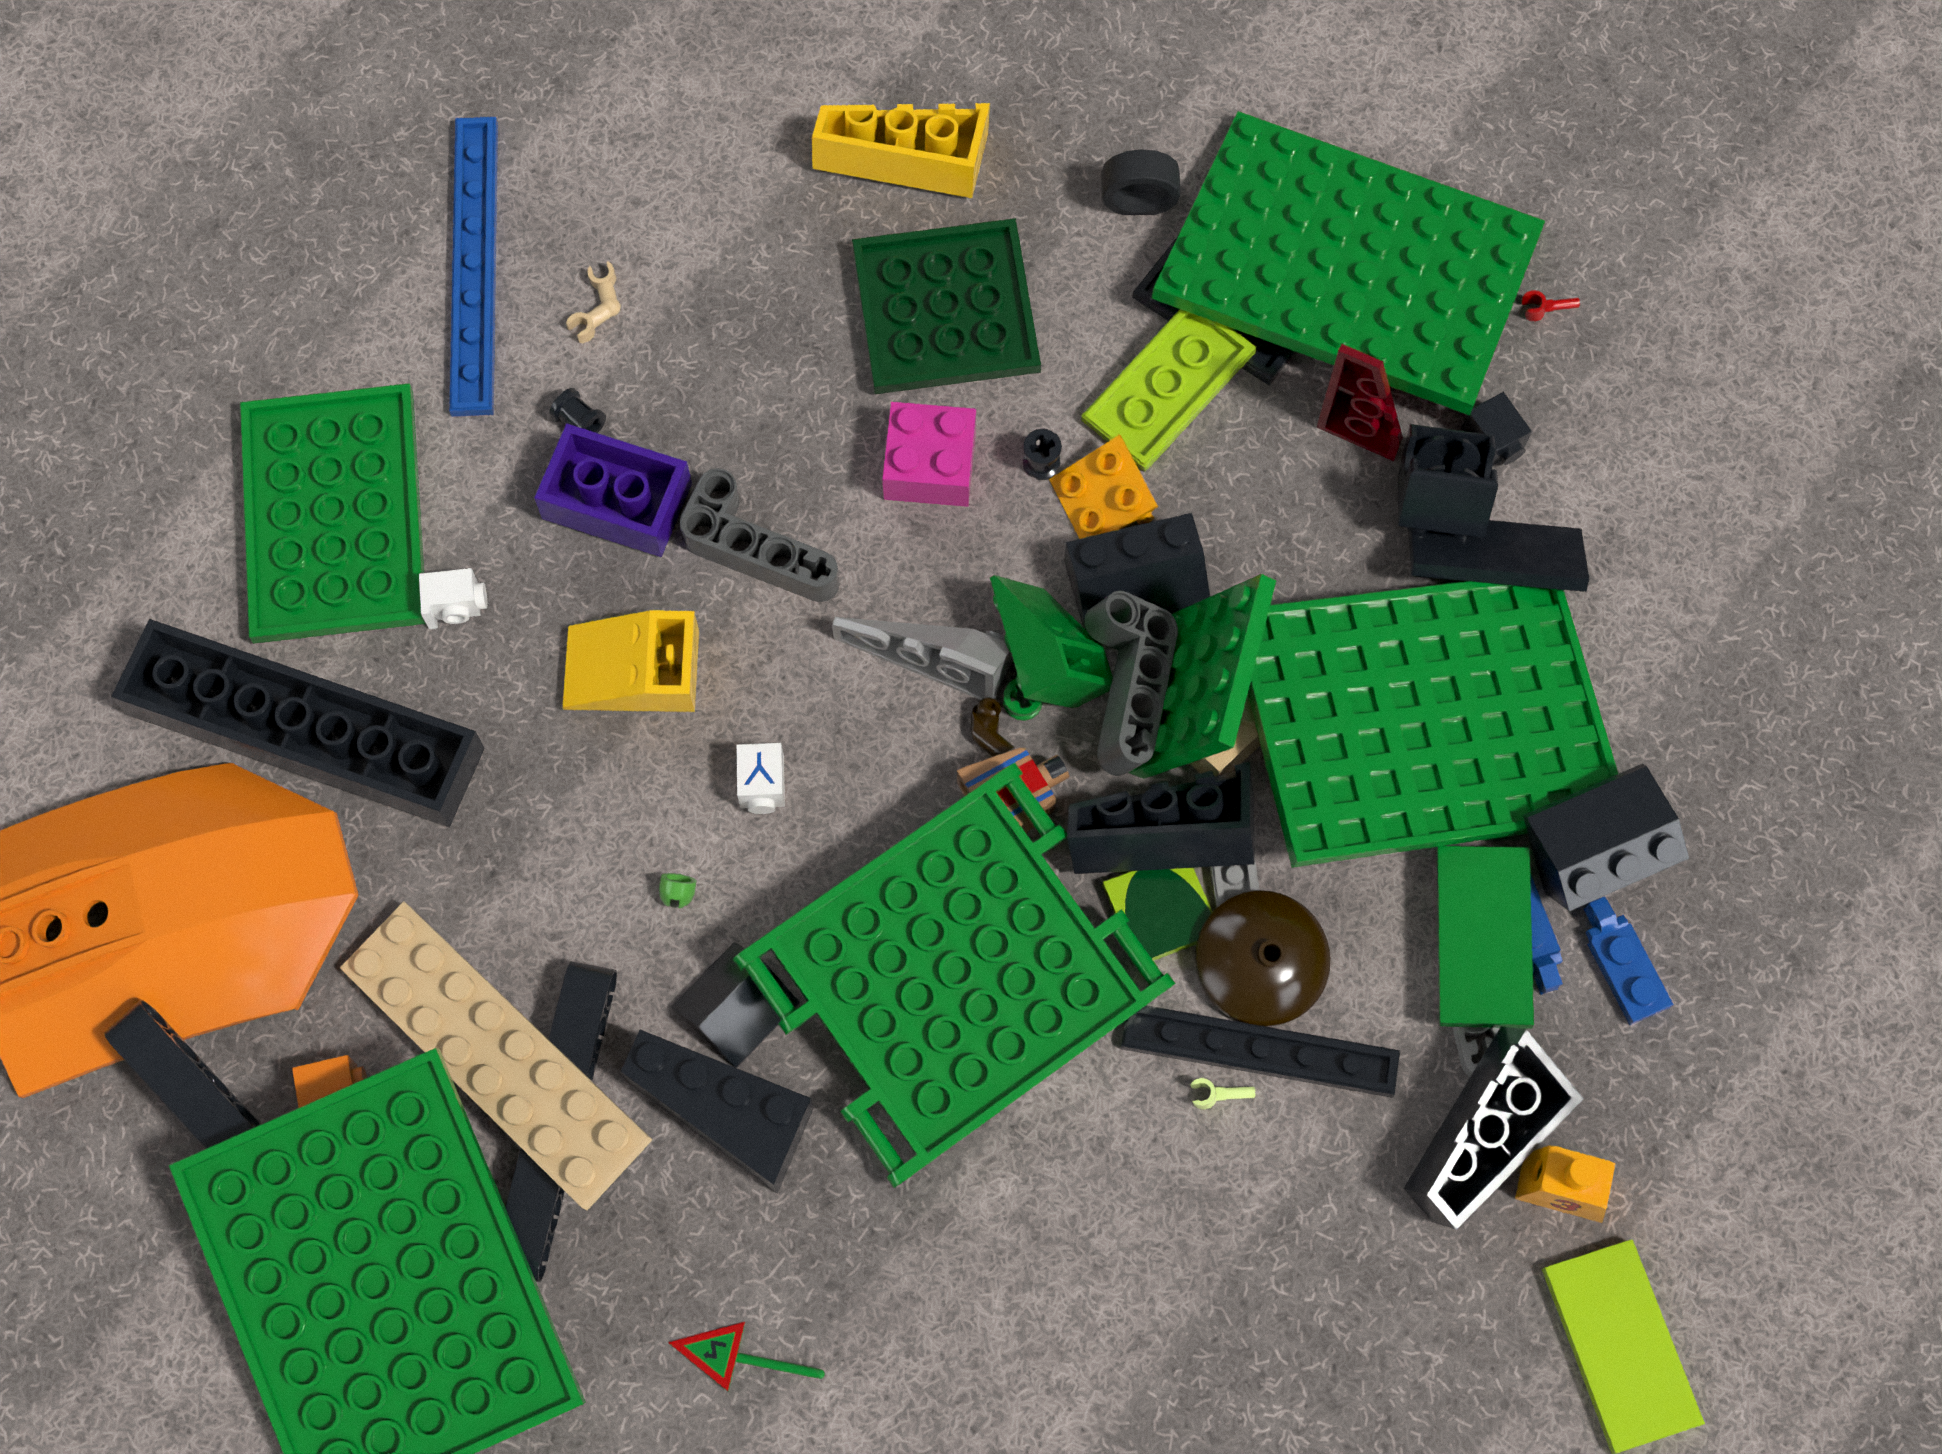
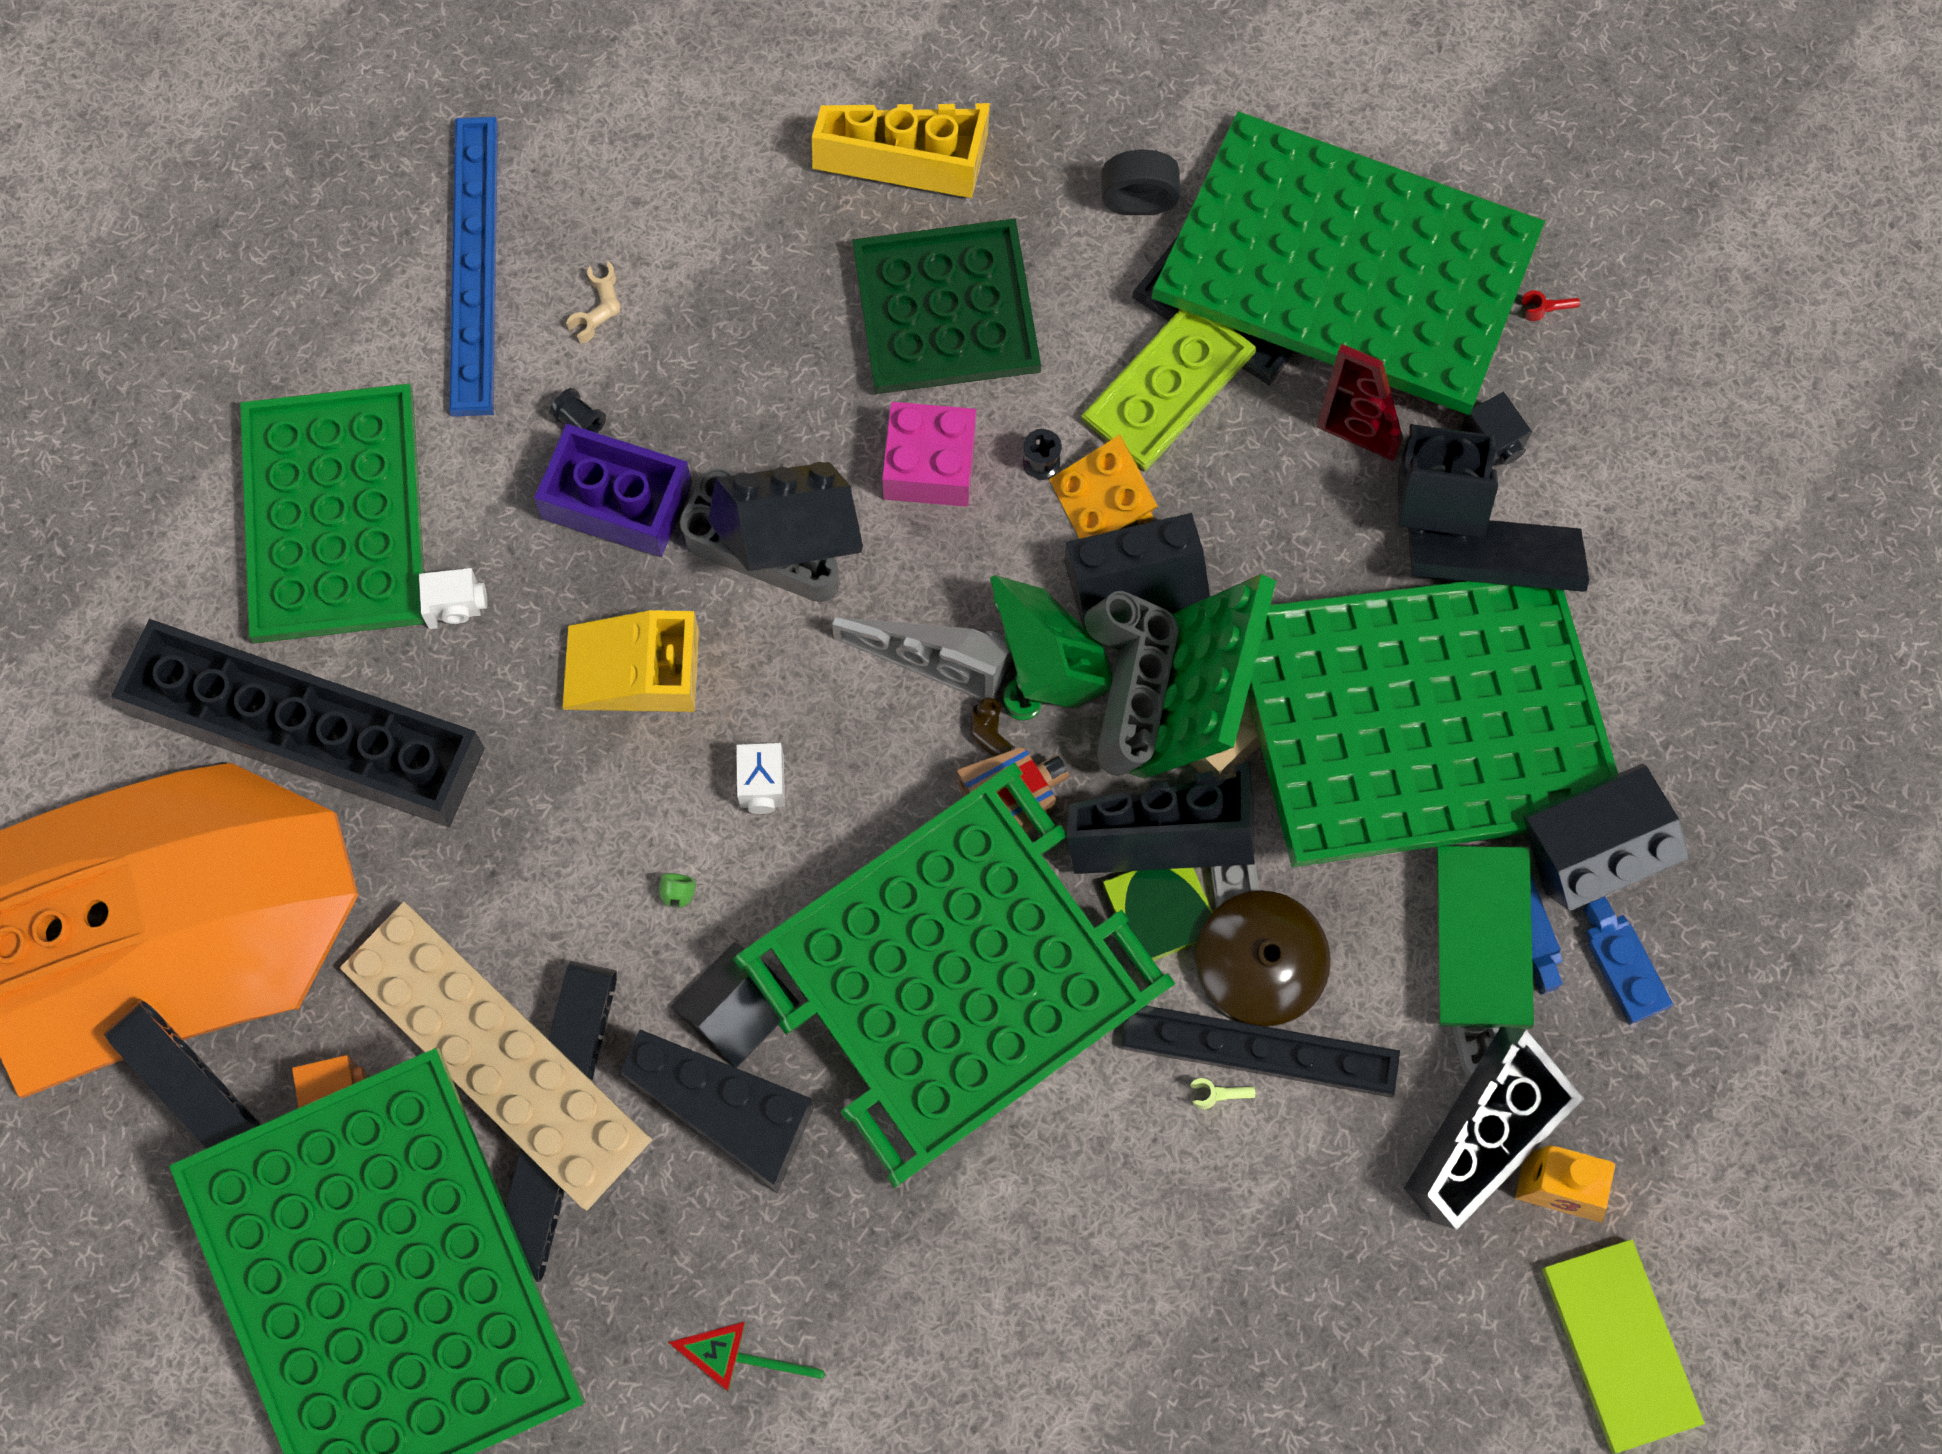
(786, 515): none -> black slope

